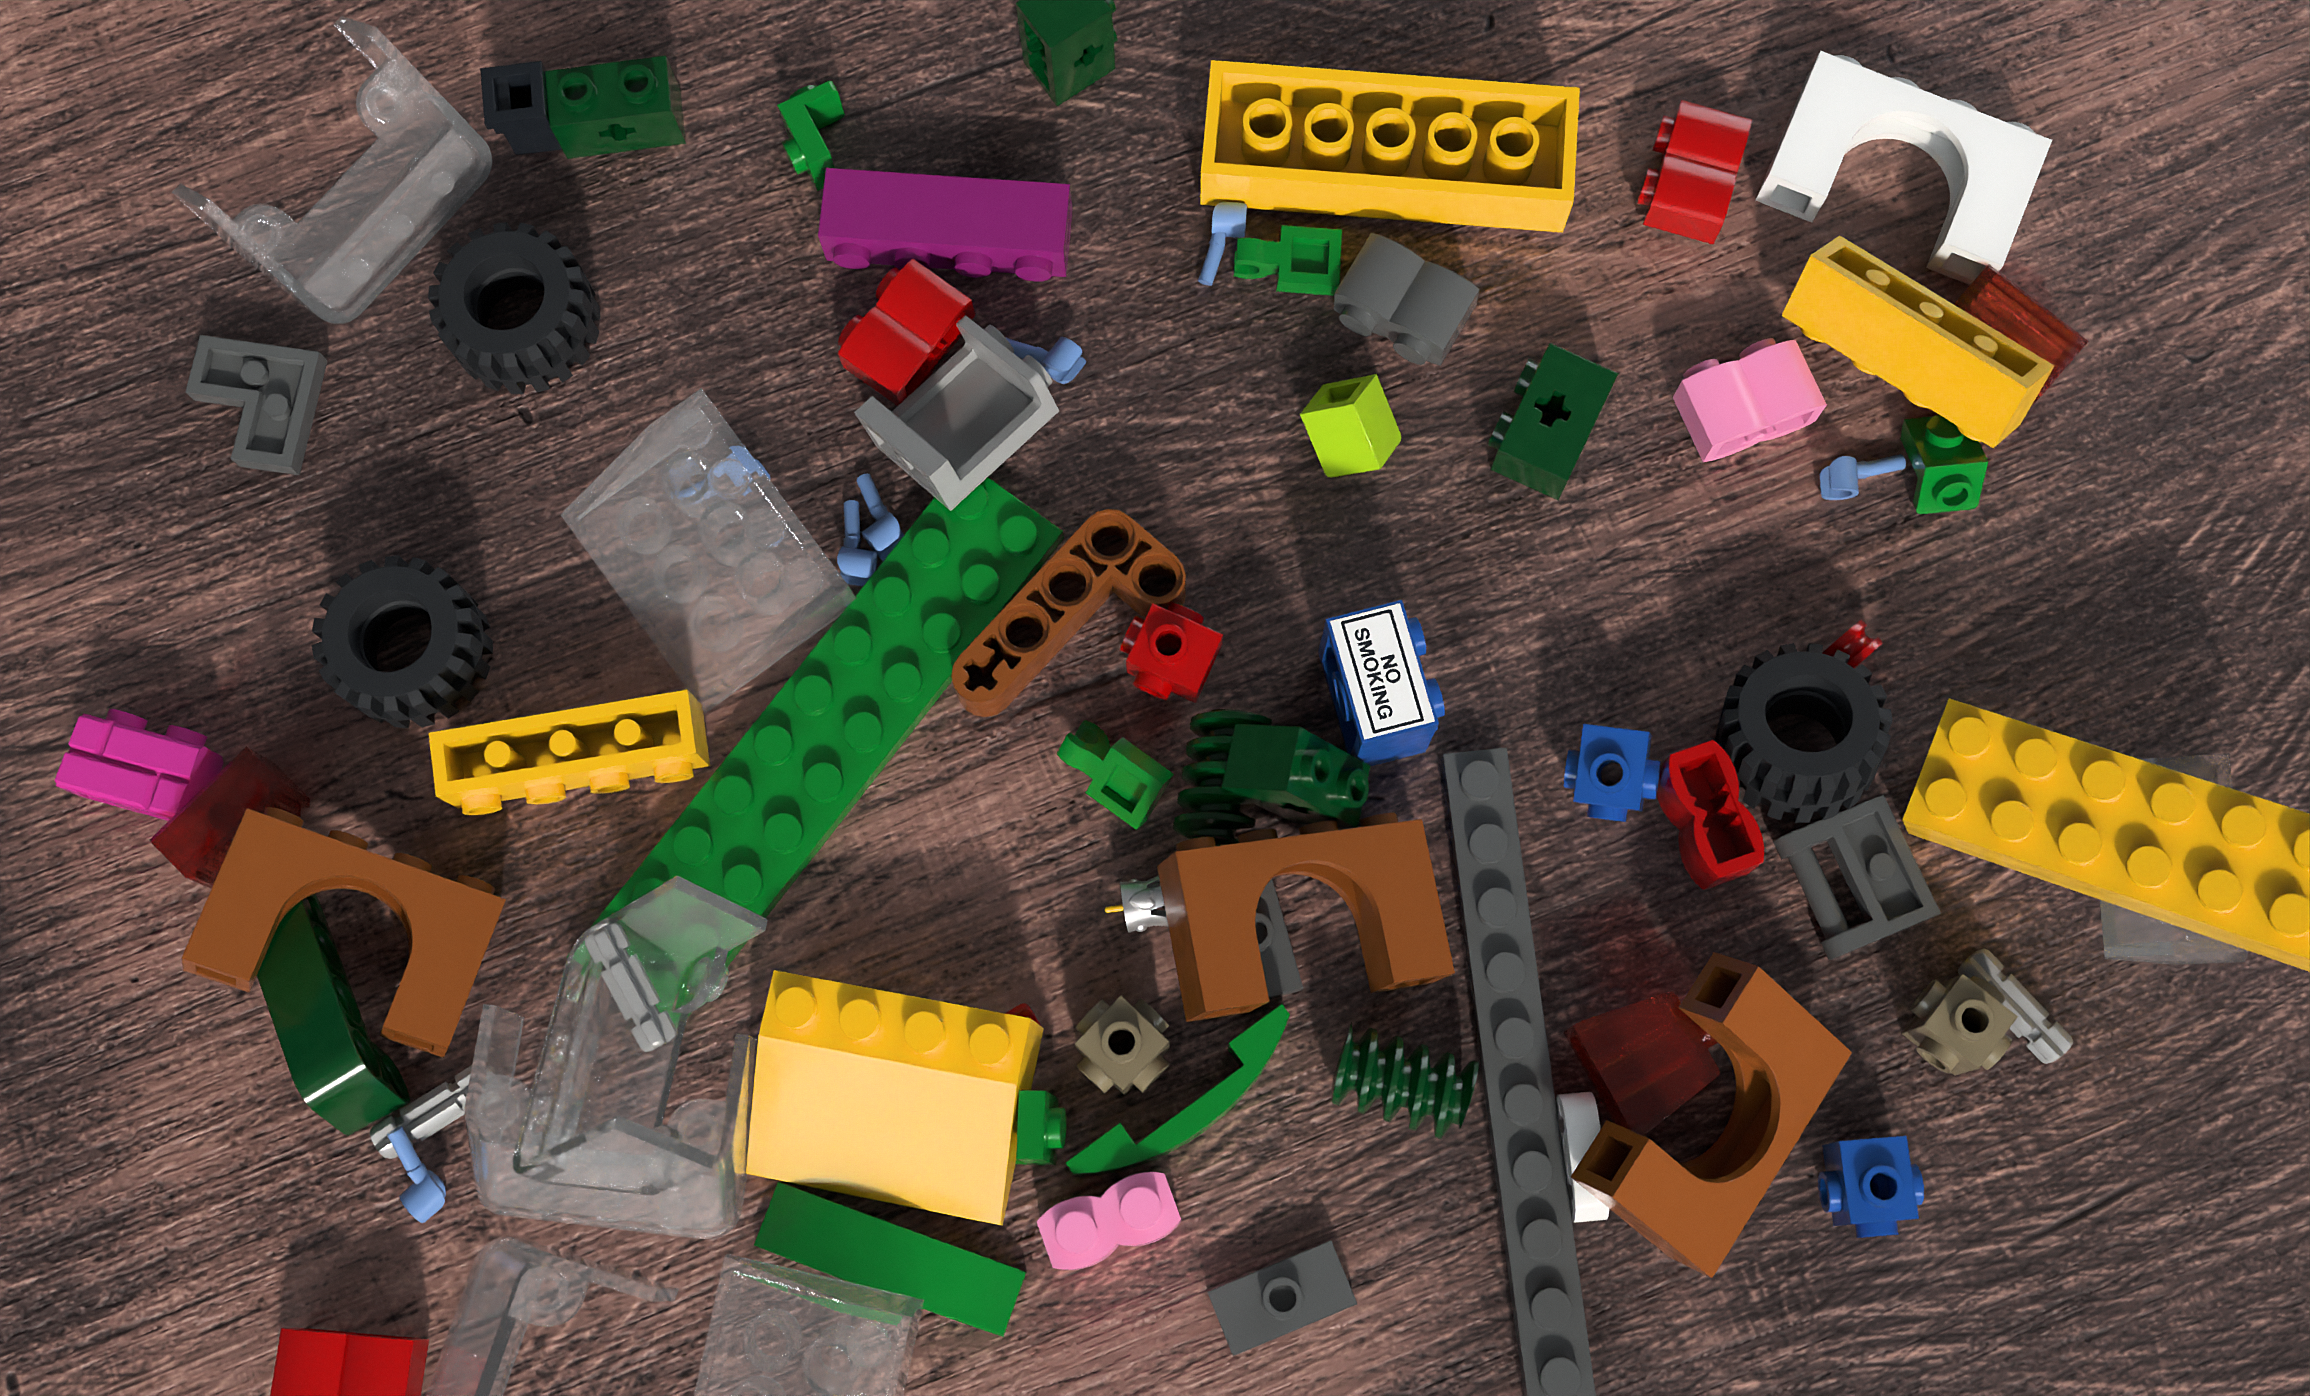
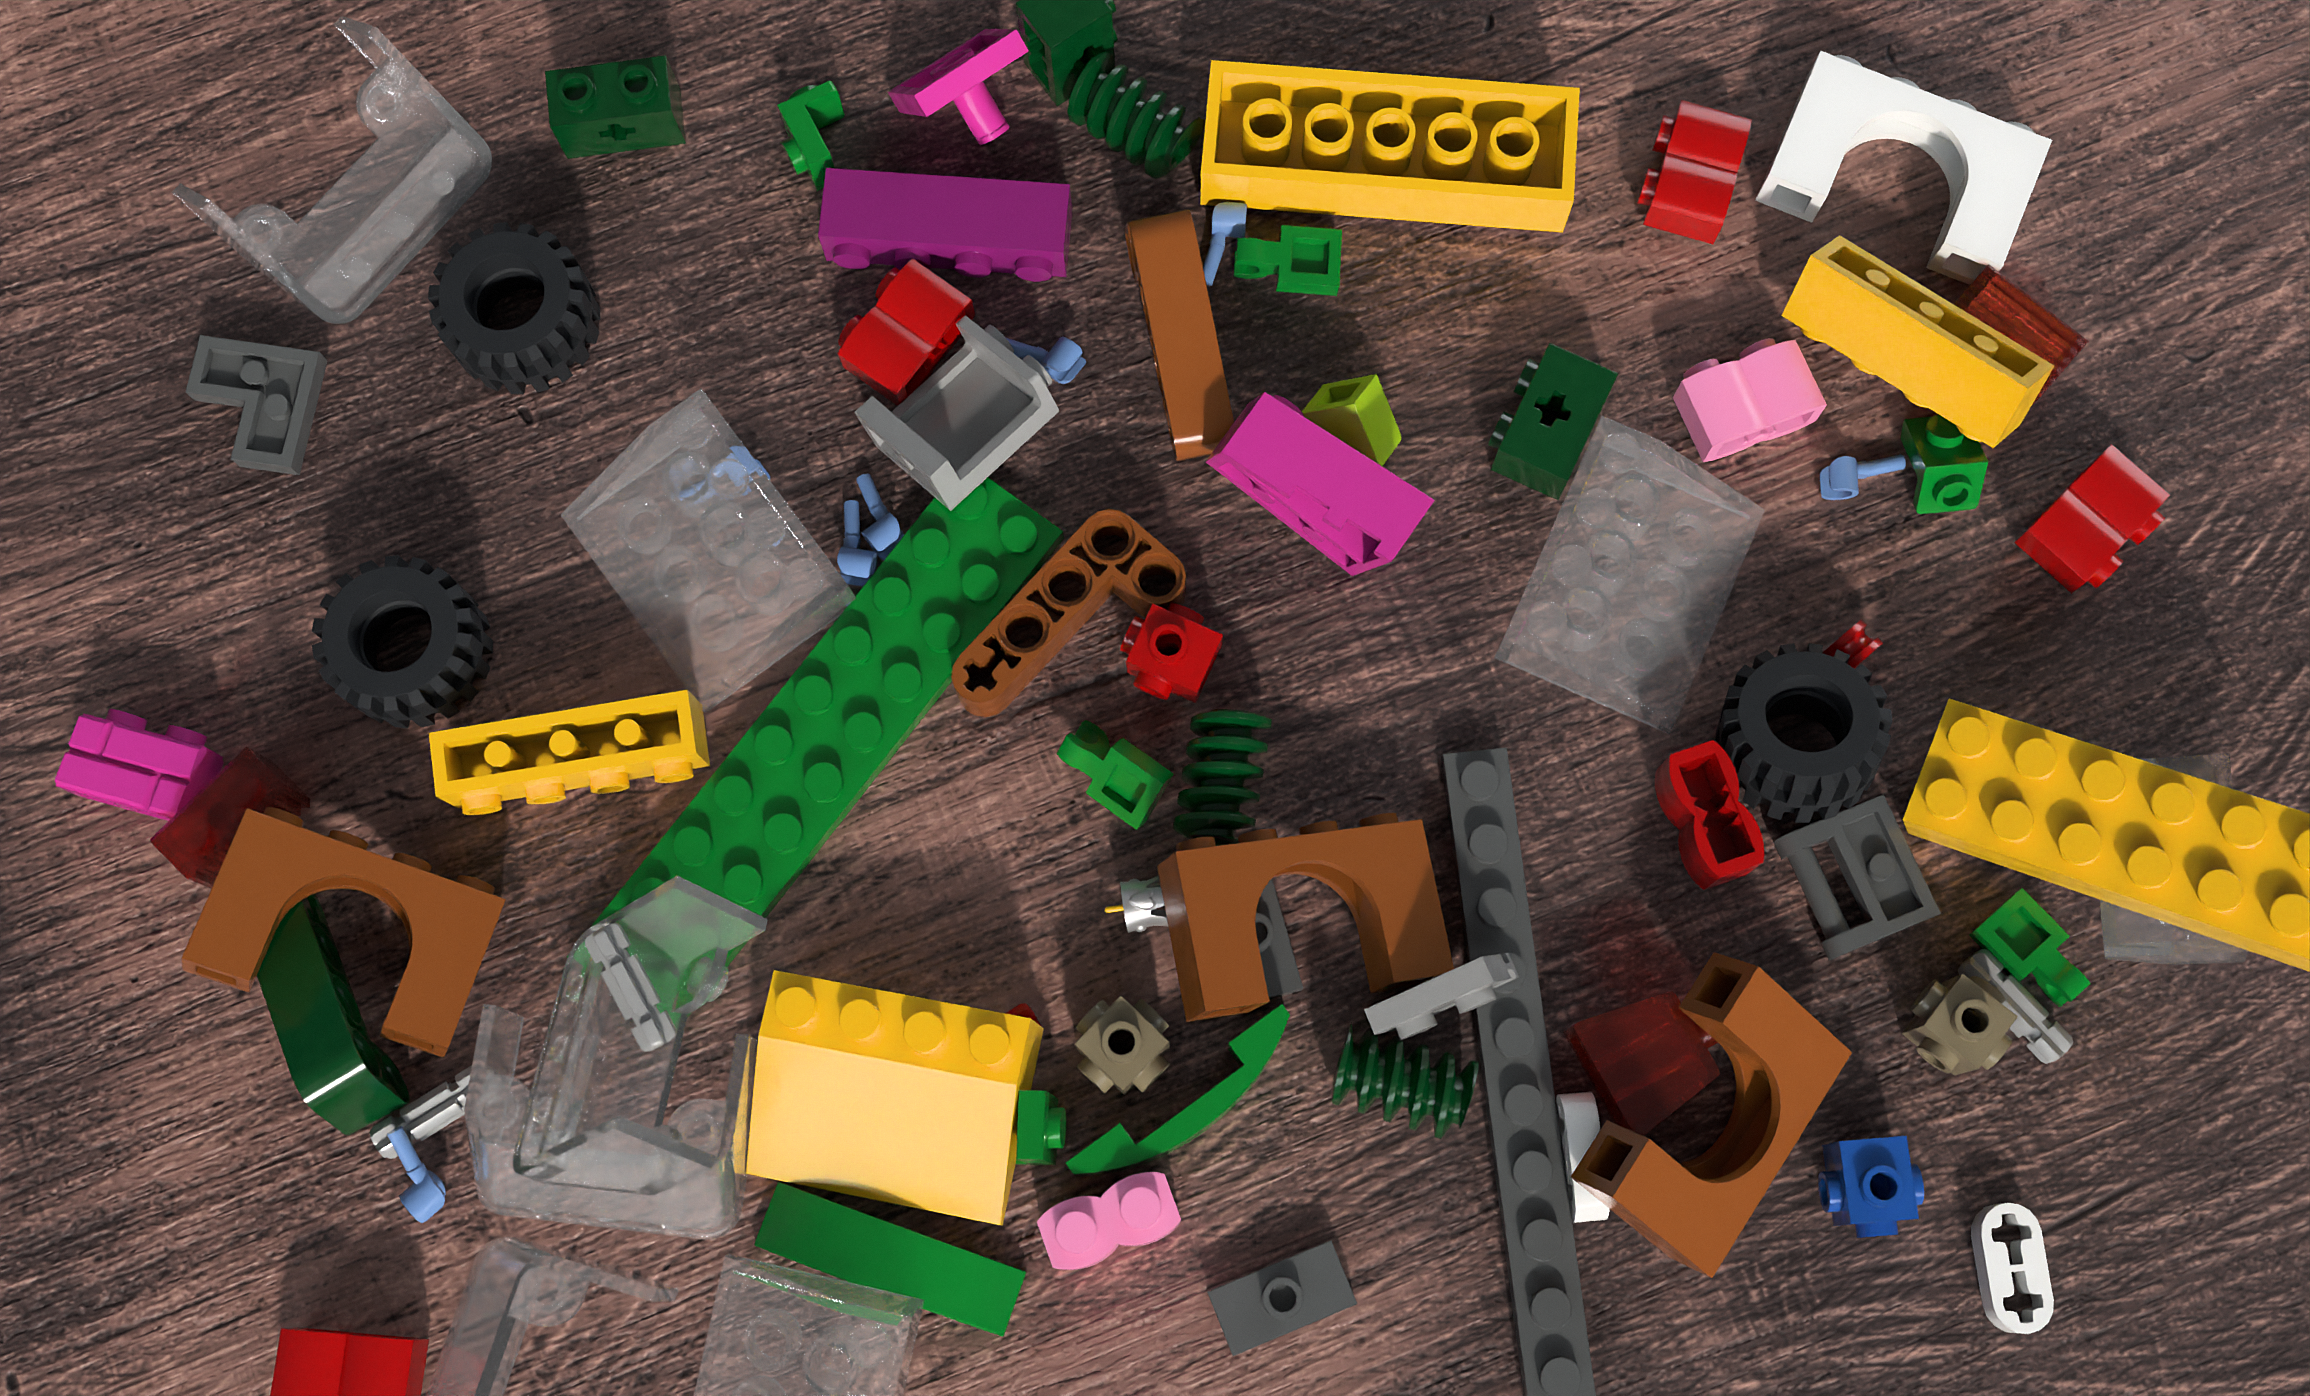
(518, 106): black brick -> none
(960, 79): none -> dark pink tile
(1131, 121): none -> dark green piece
(1180, 331): none -> dark orange beam
(1296, 775): dark green brick -> none
(1319, 485): none -> dark pink wedge
(1379, 683): brick -> none
(1405, 300): dark grey brick -> none
(1461, 987): none -> light grey plate
(1607, 746): blue brick -> none
(1631, 577): none -> clear slope
(2027, 942): none -> green plate
(2028, 1265): none -> white beam
(2092, 521): none -> red brick

